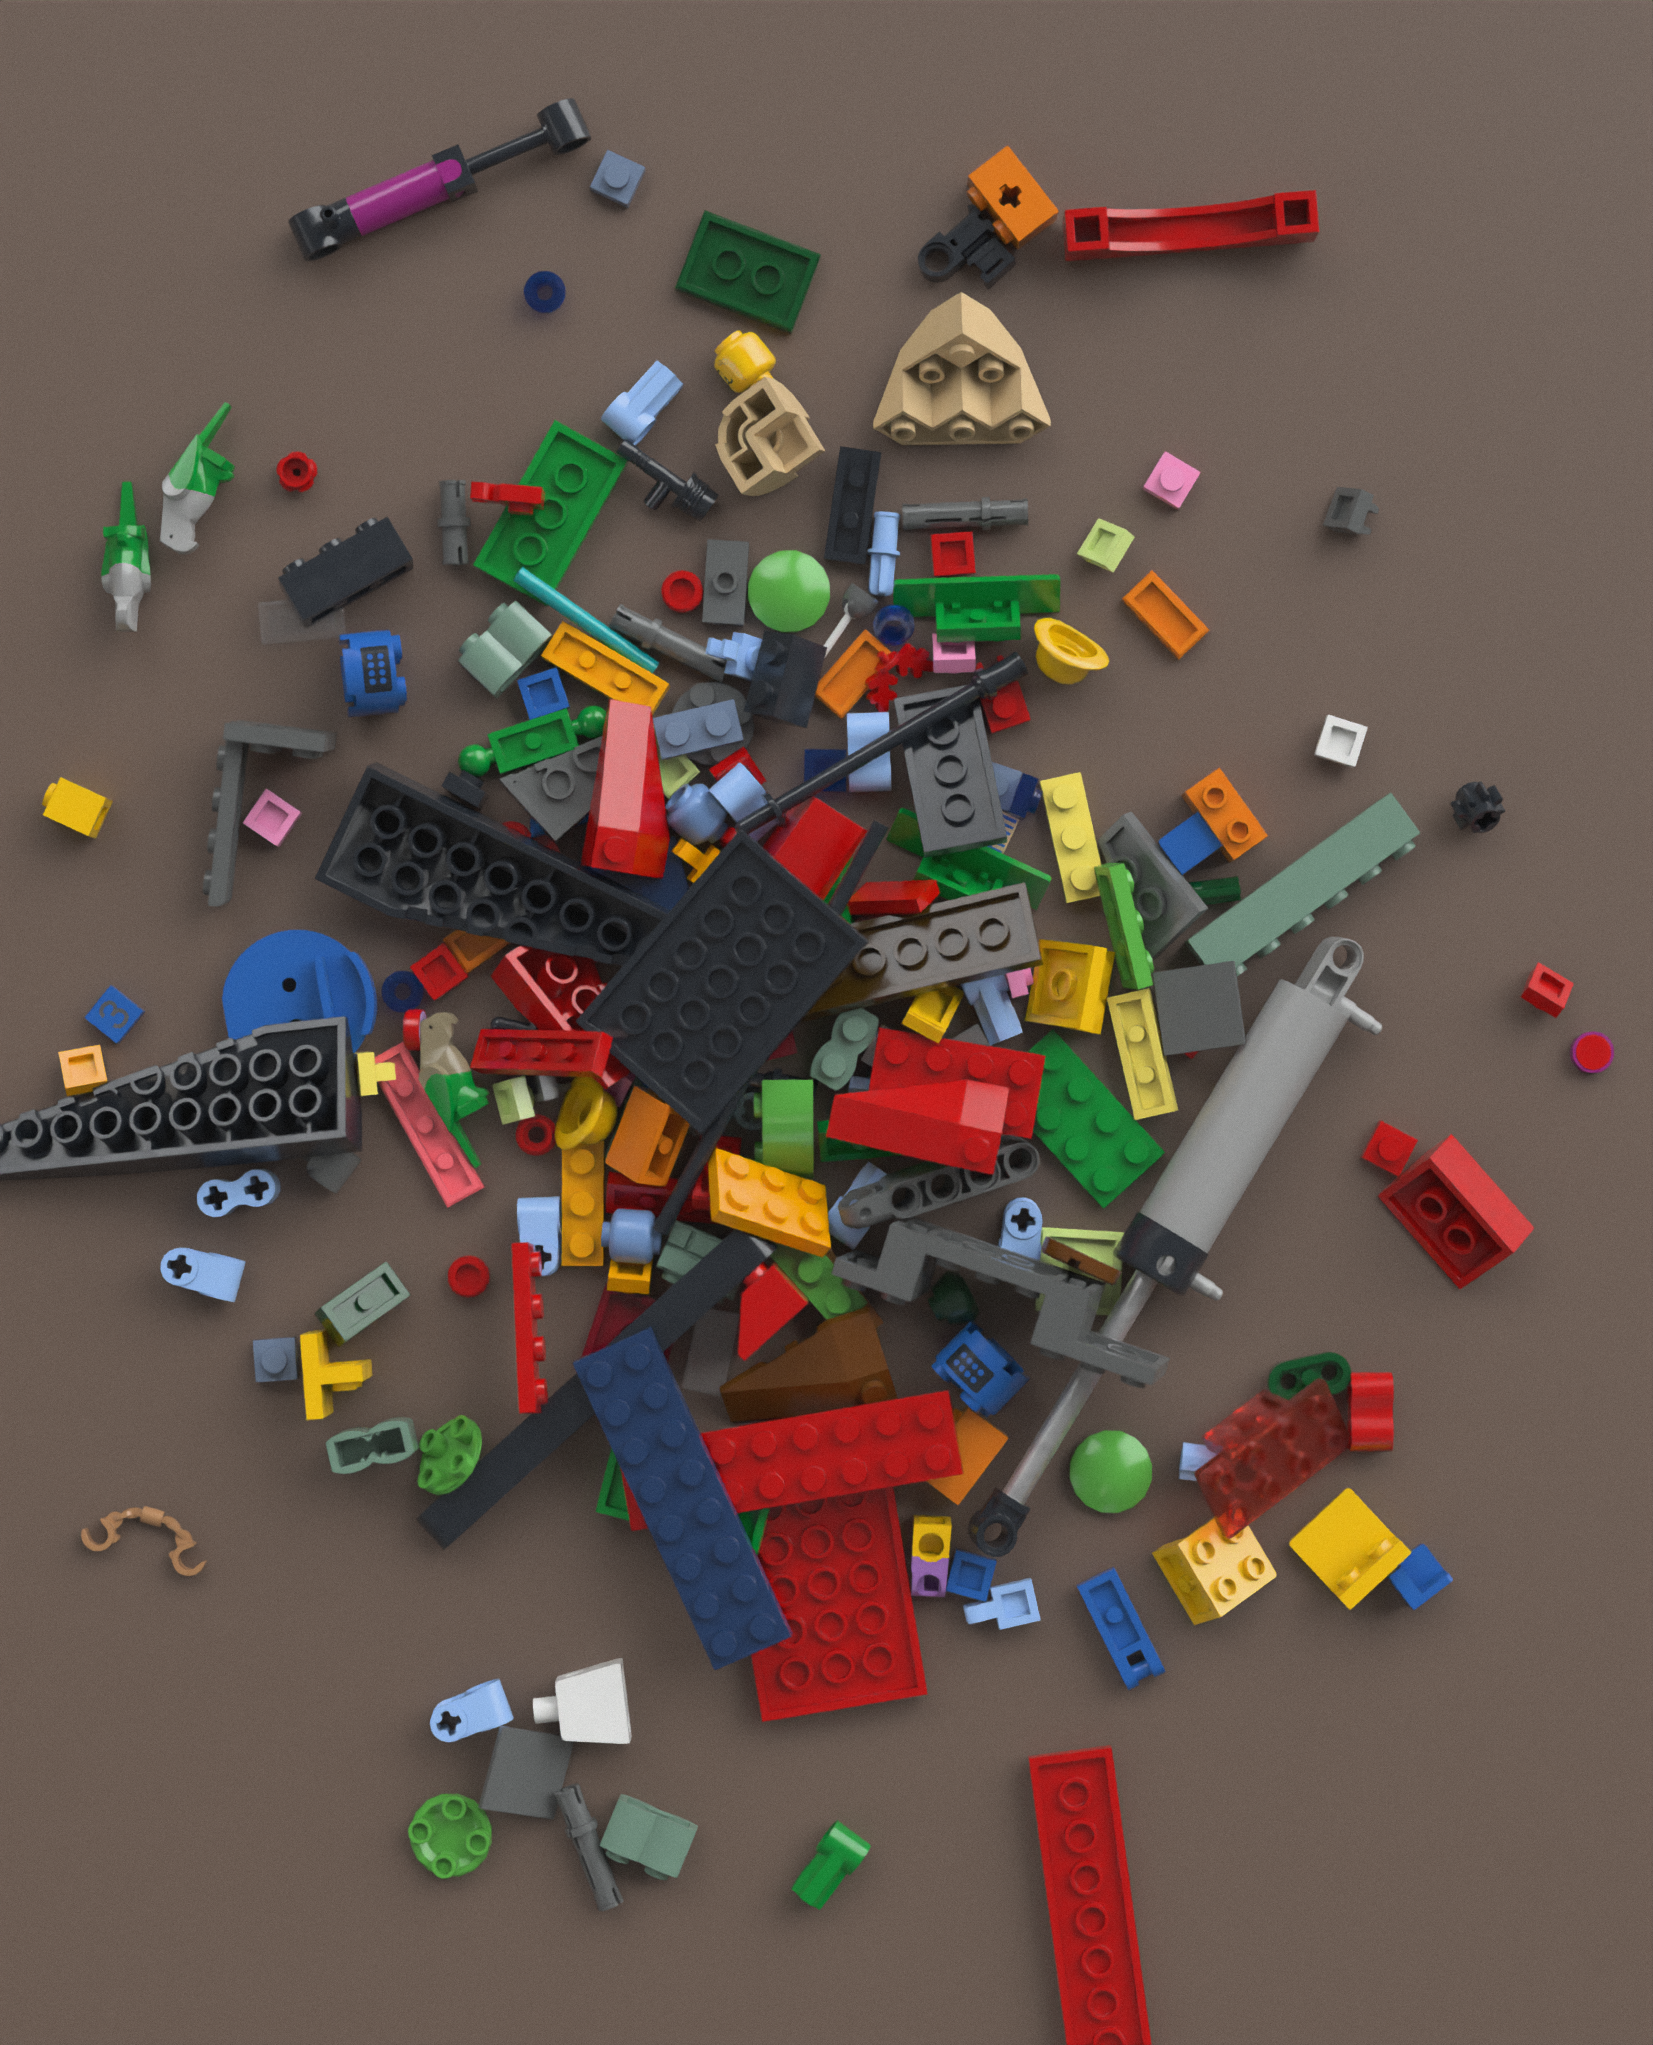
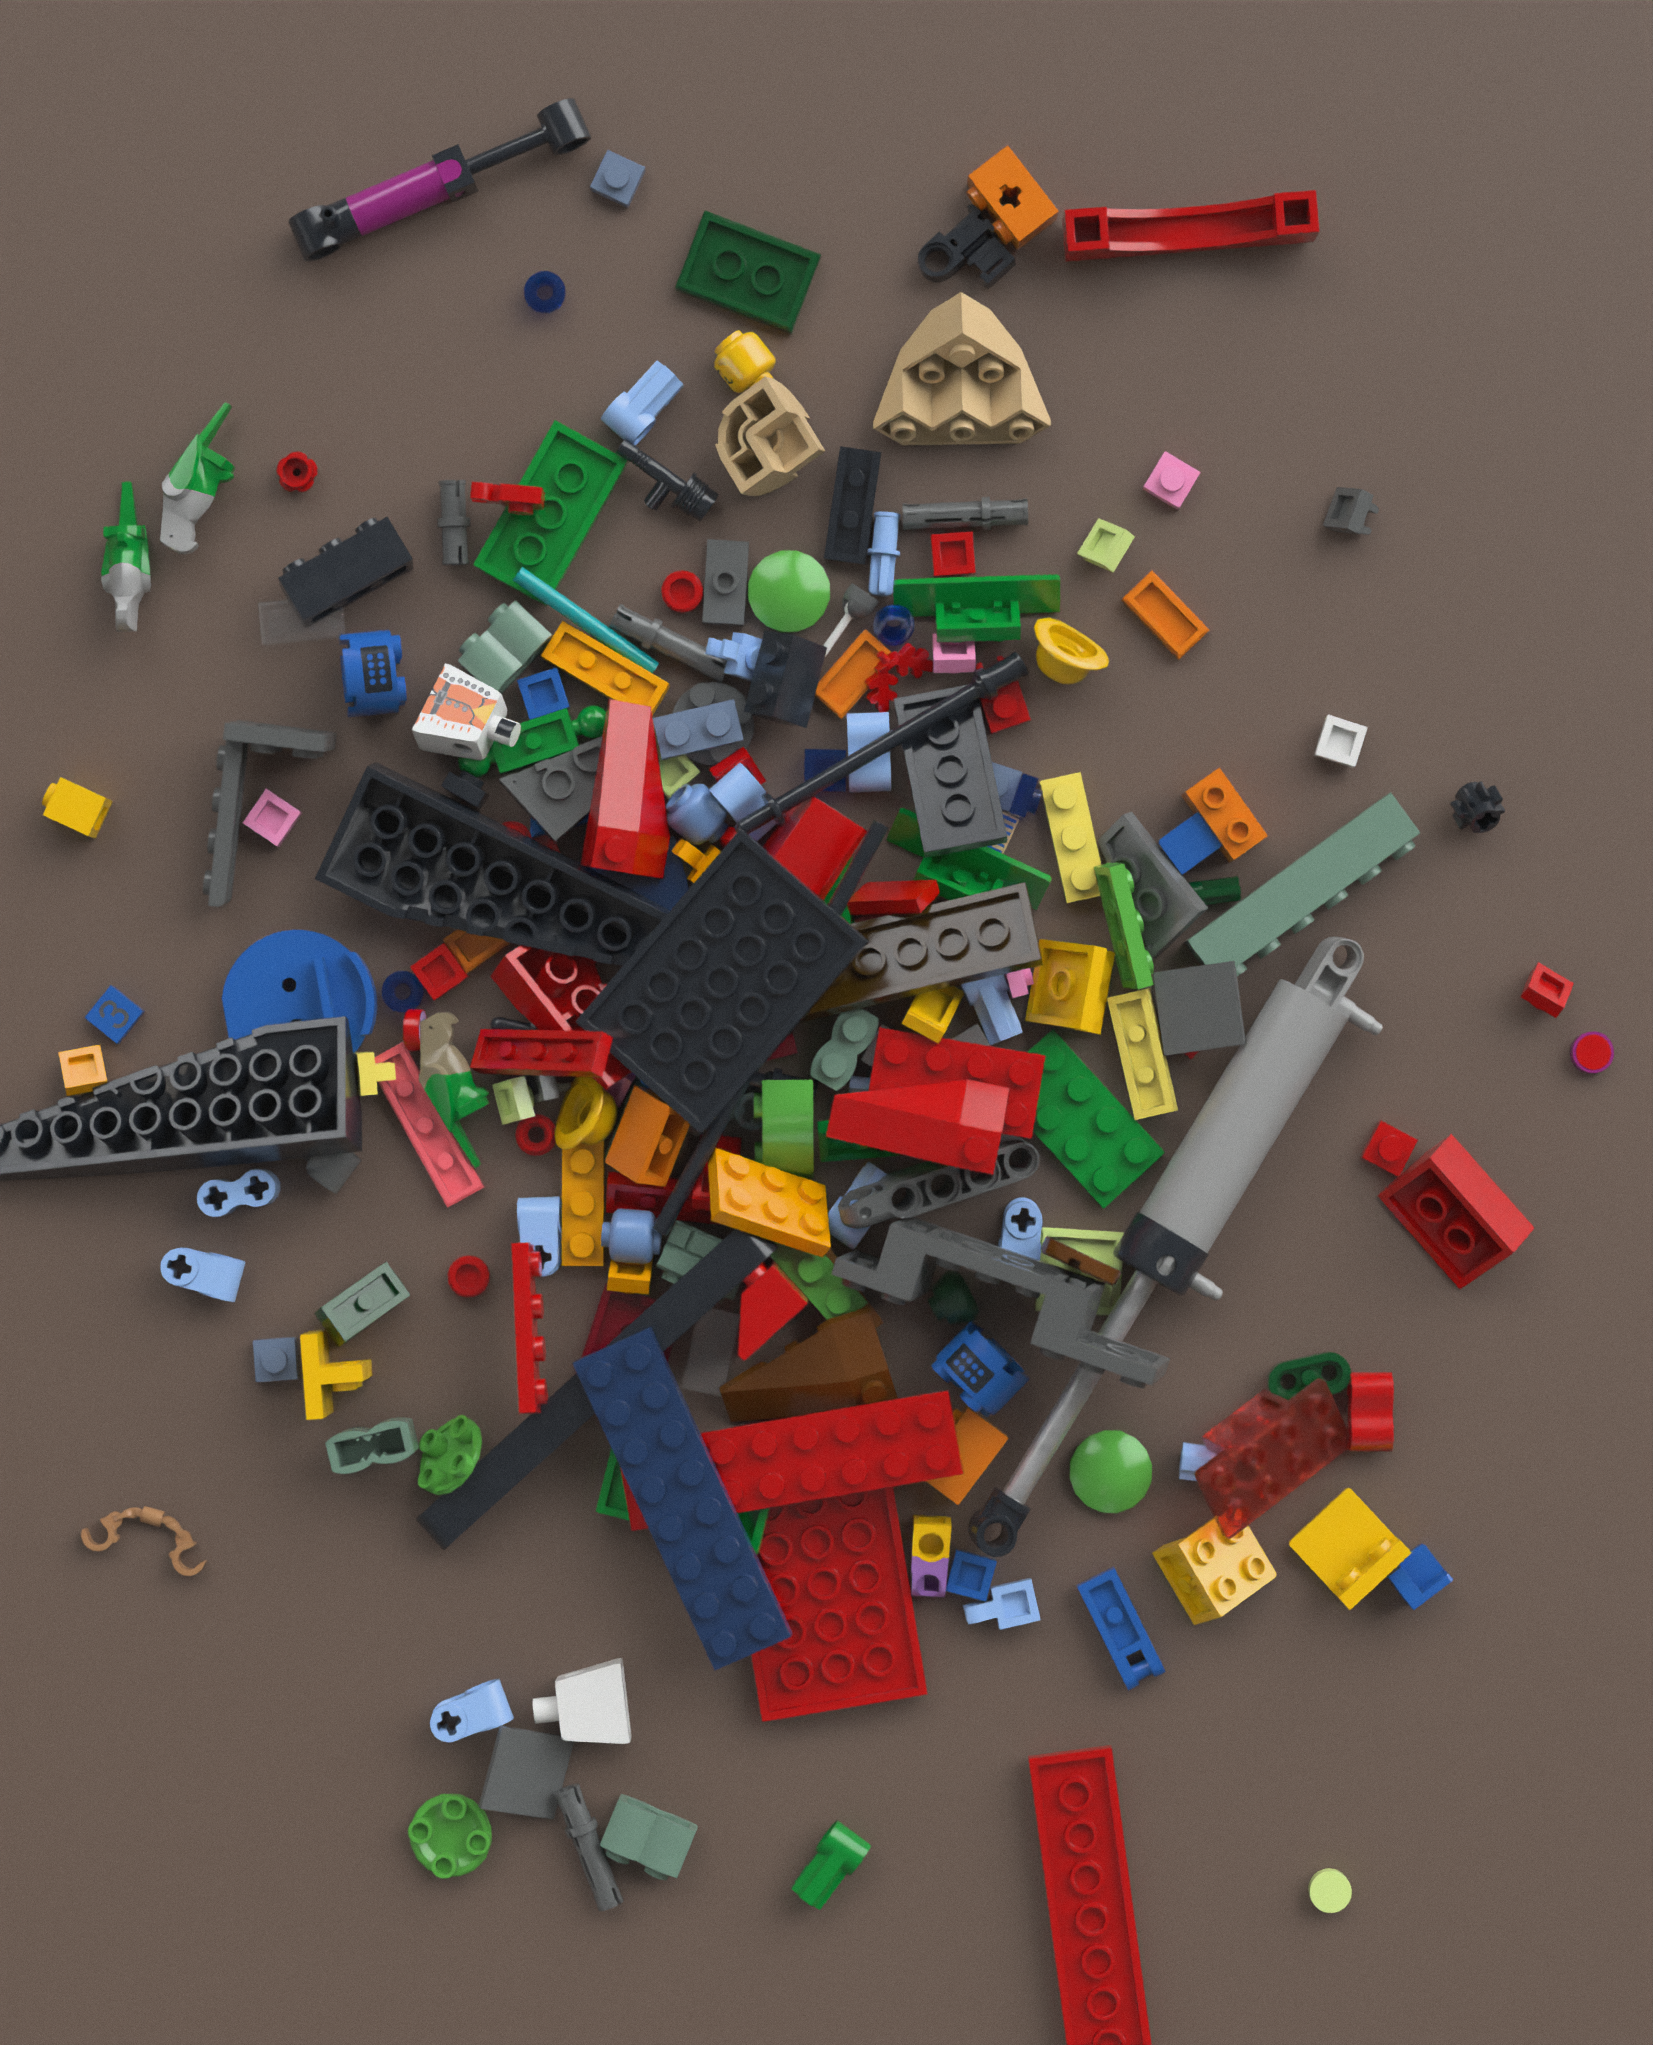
(463, 717): none -> torso
(1329, 1890): none -> yellowish green tile

